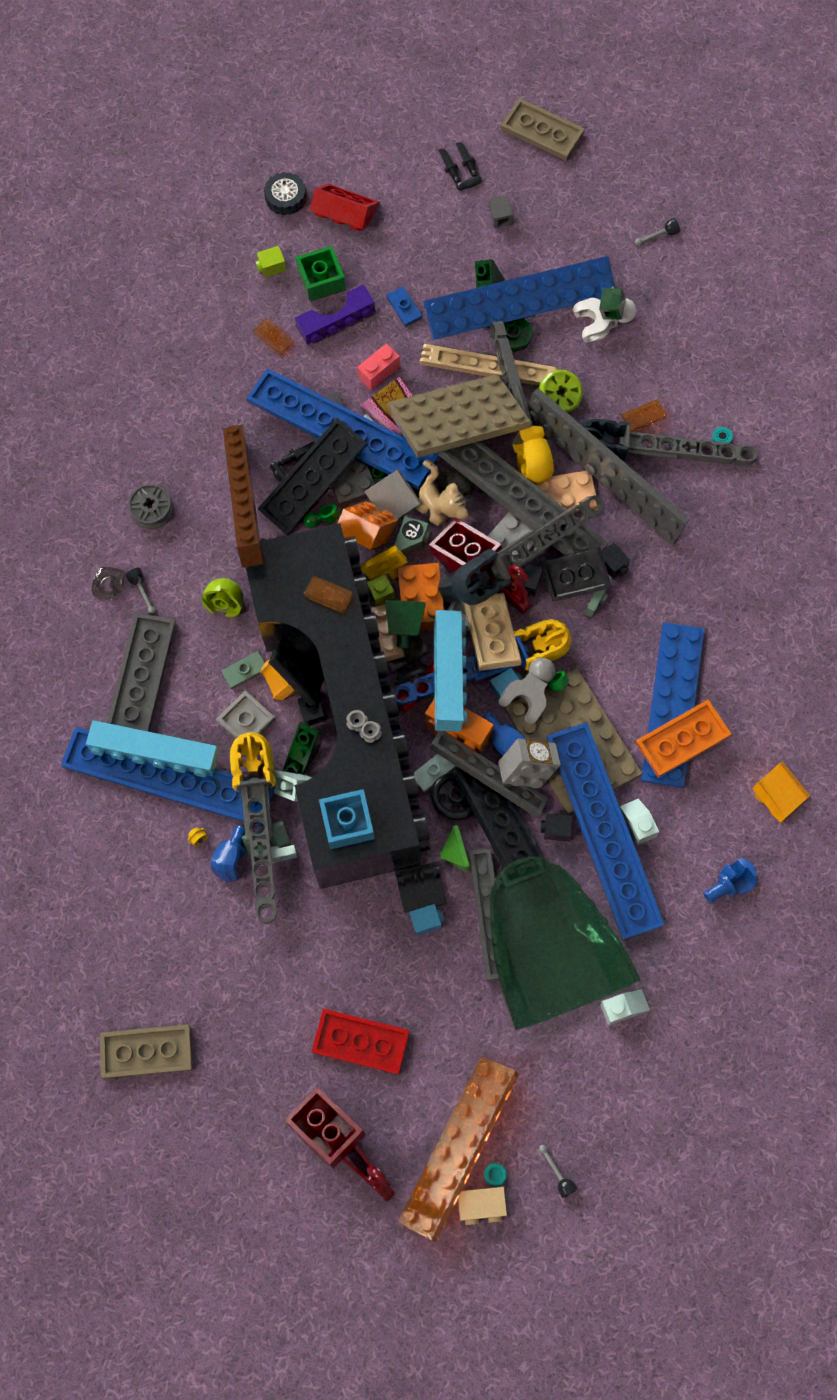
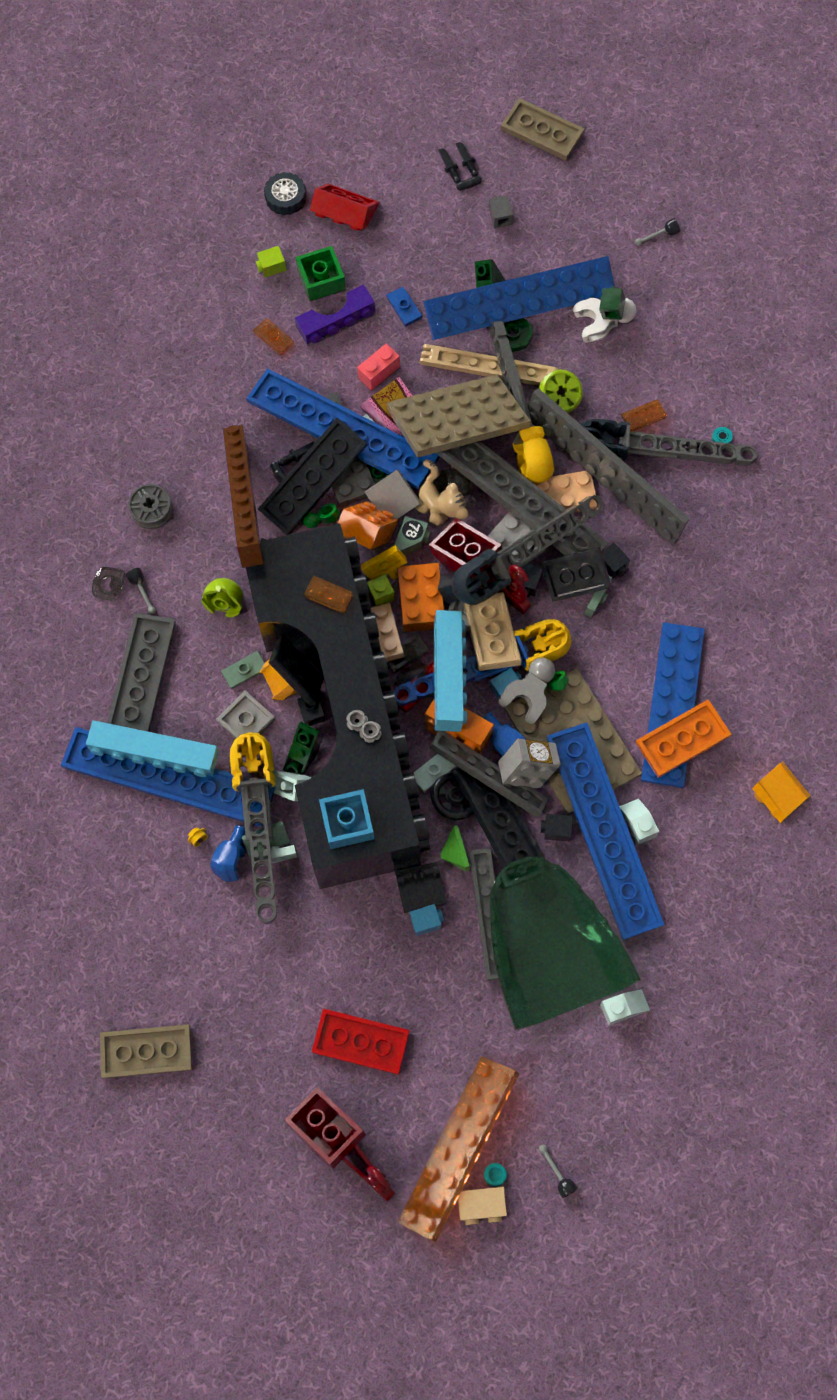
(404, 620): dark green torso -> none
(733, 880): blue piece -> none

